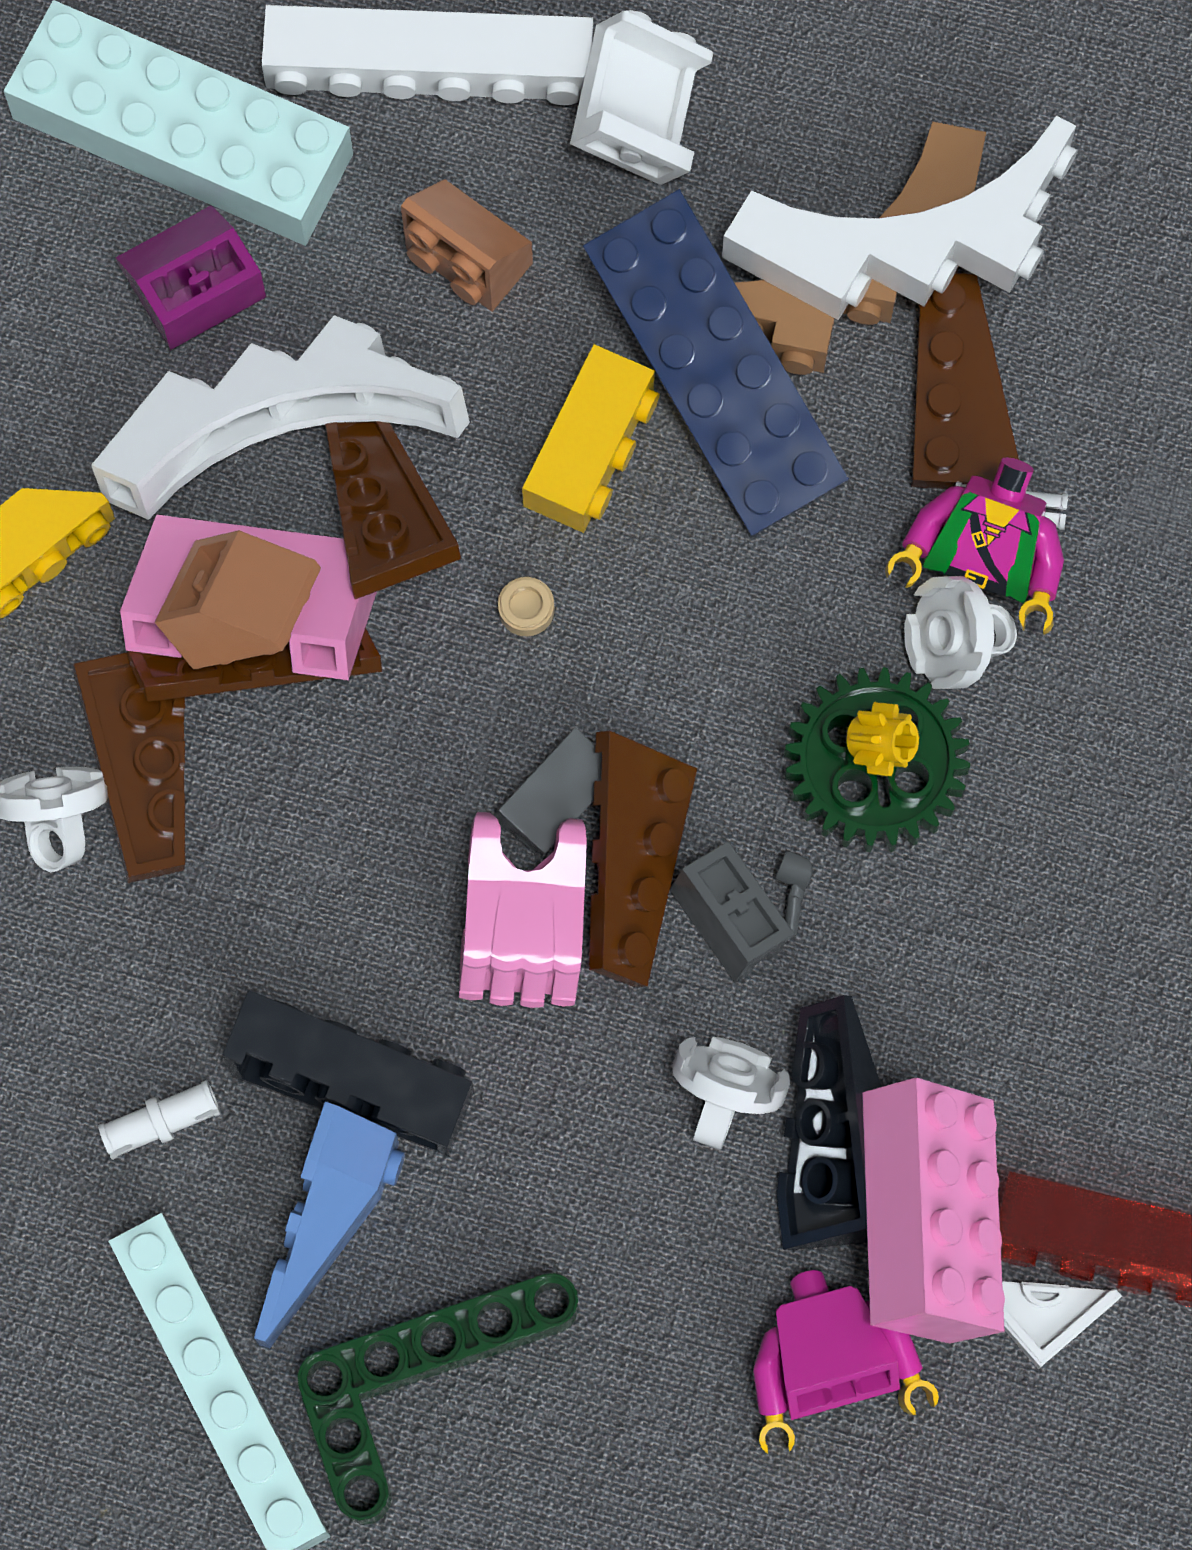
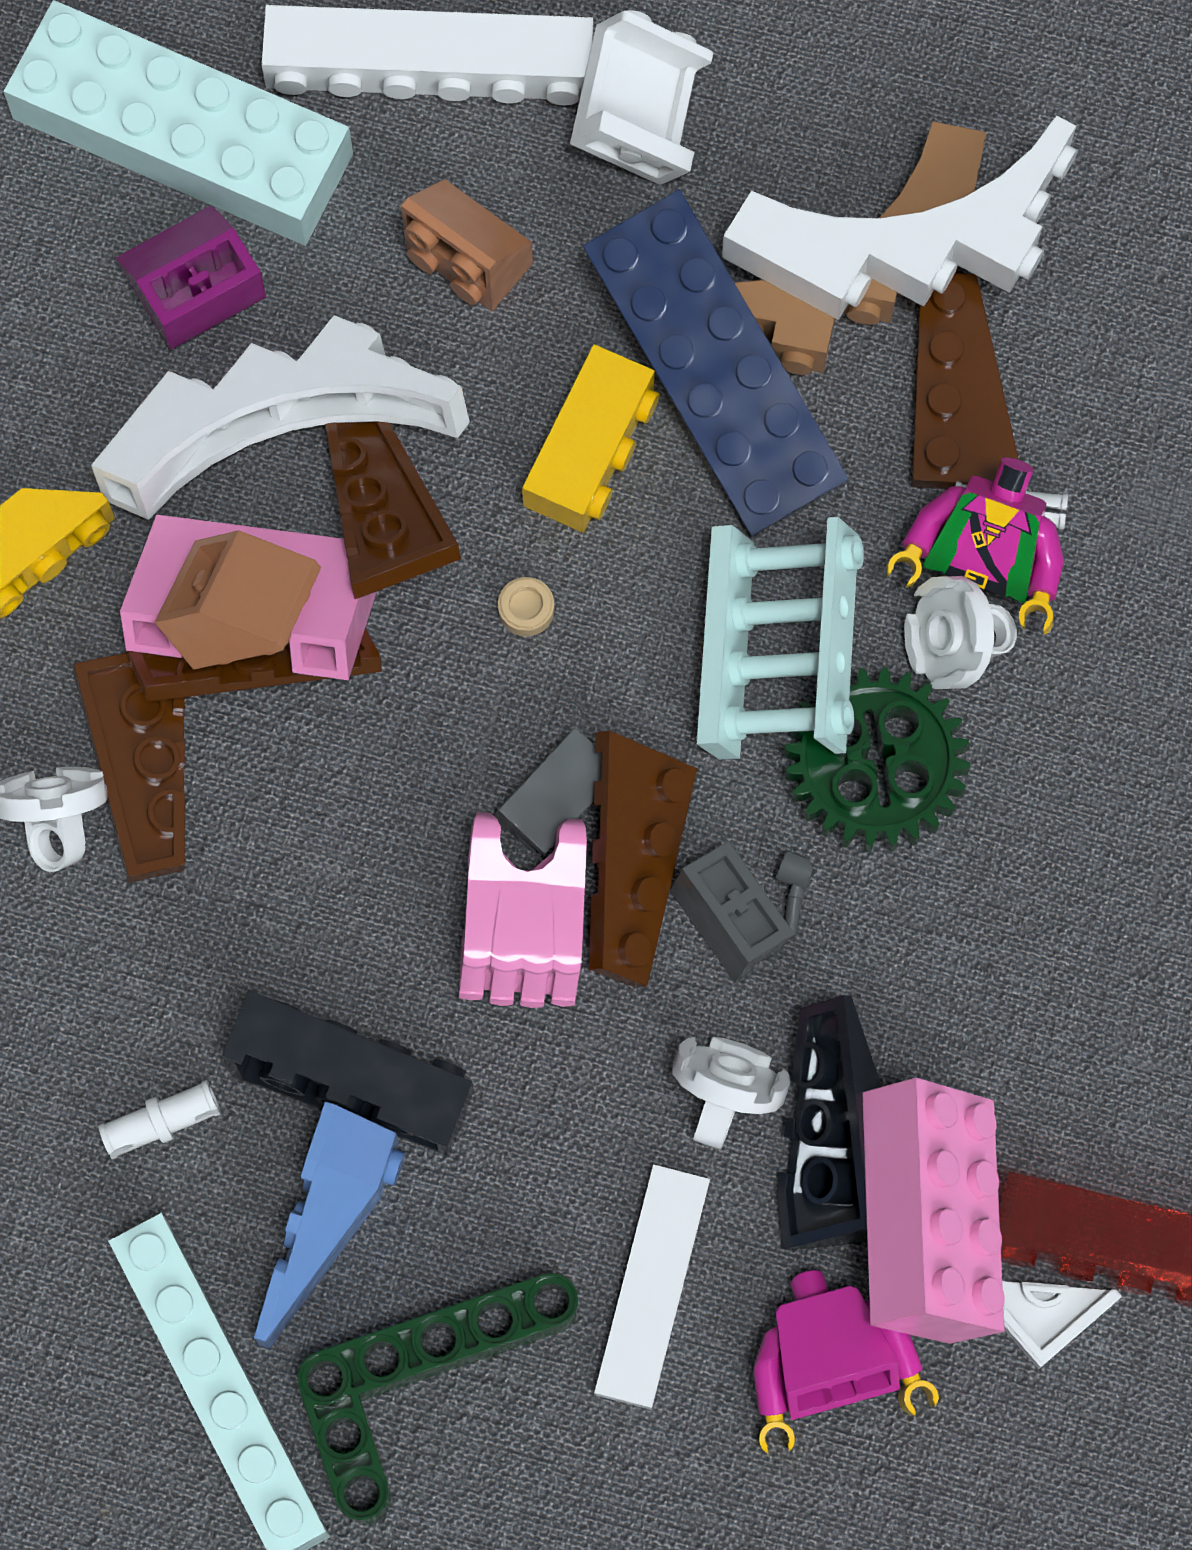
(652, 1287): none -> white tile
(733, 614): none -> light aqua fence
(882, 739): yellow gear -> none

